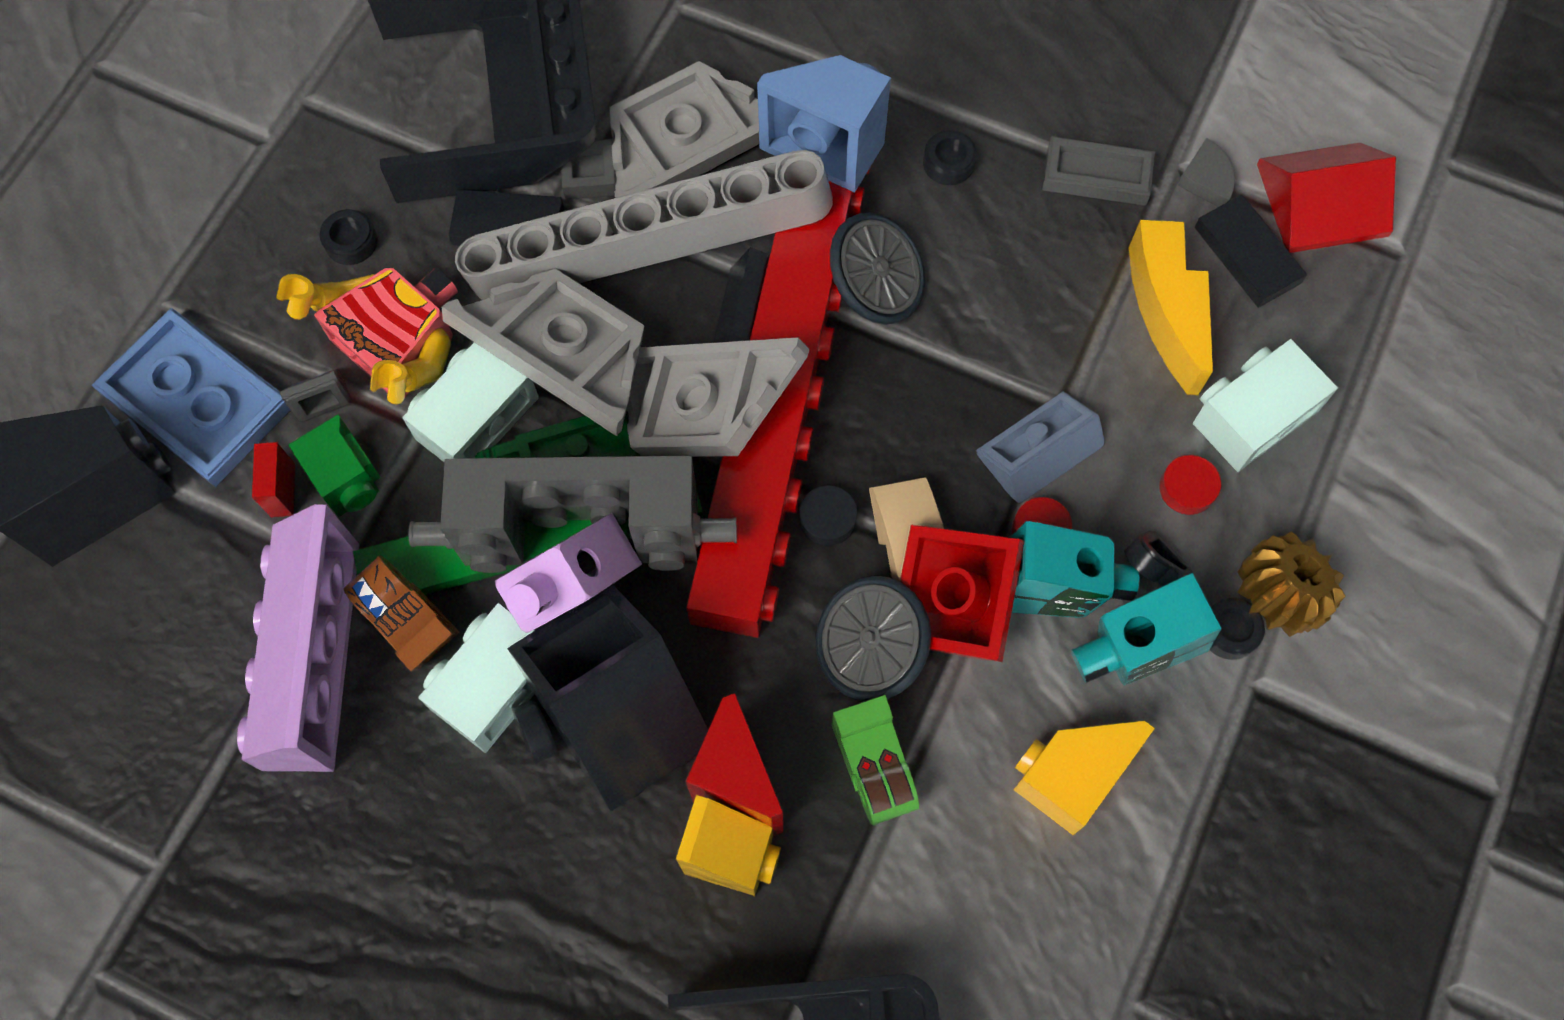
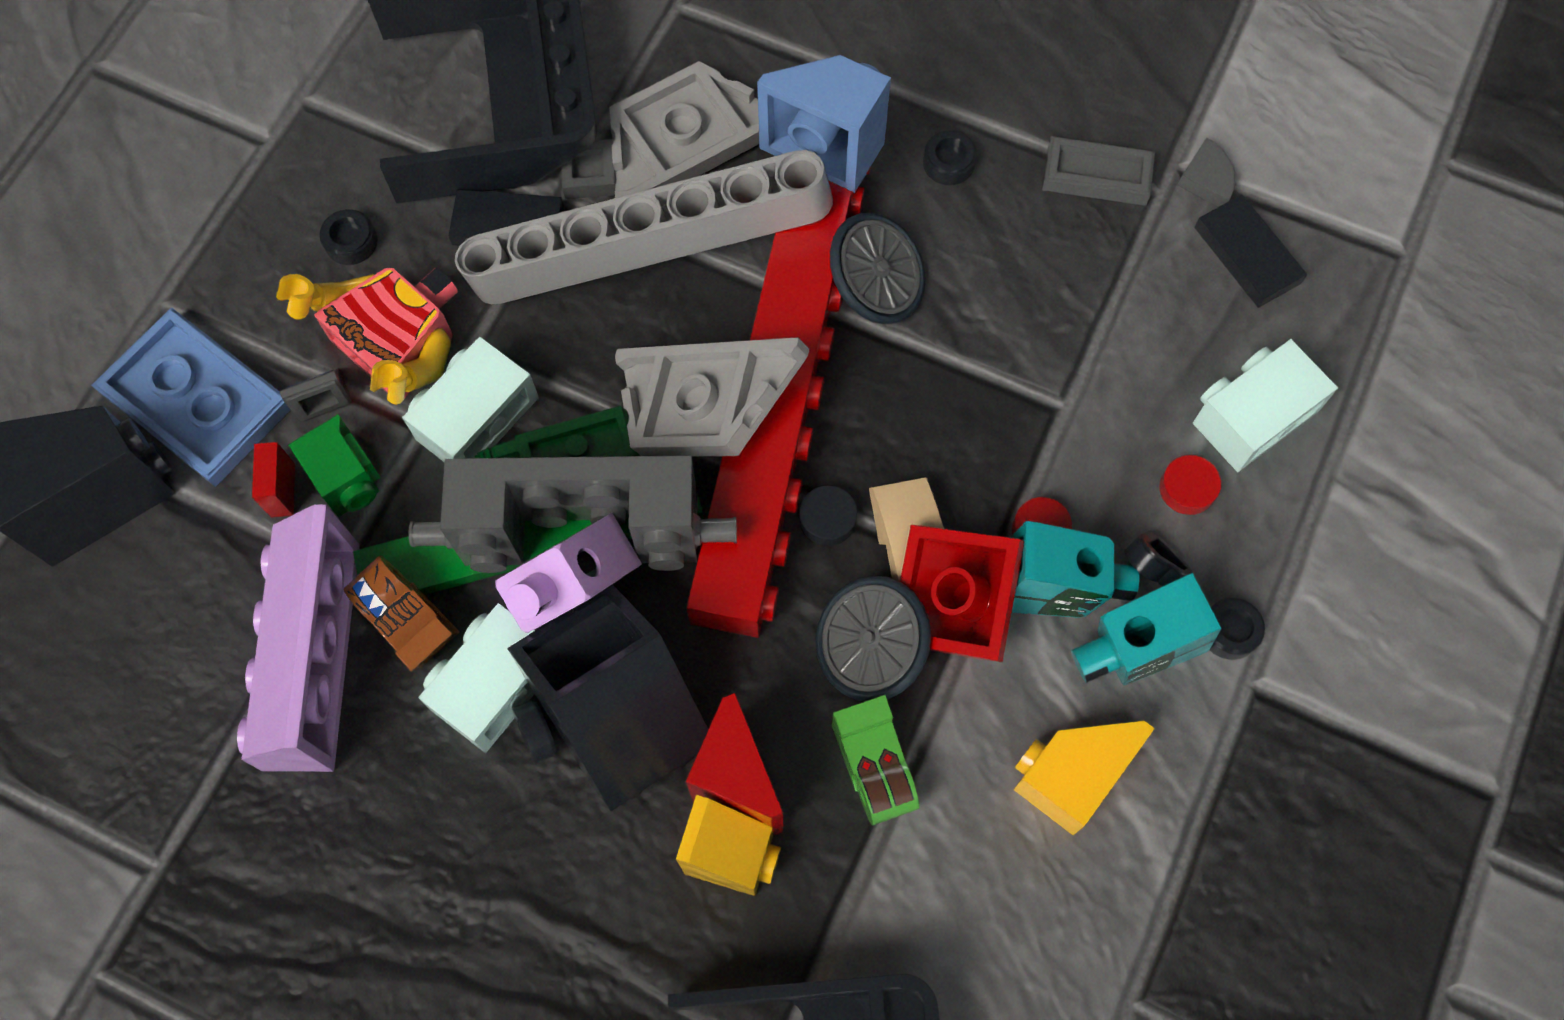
(559, 340): light grey wing -> none
(741, 297): black tile -> none
(1042, 446): sand blue slope -> none
(1173, 301): yellow slope -> none
(1291, 584): pearl gold gear -> none
(1331, 195): red slope -> none

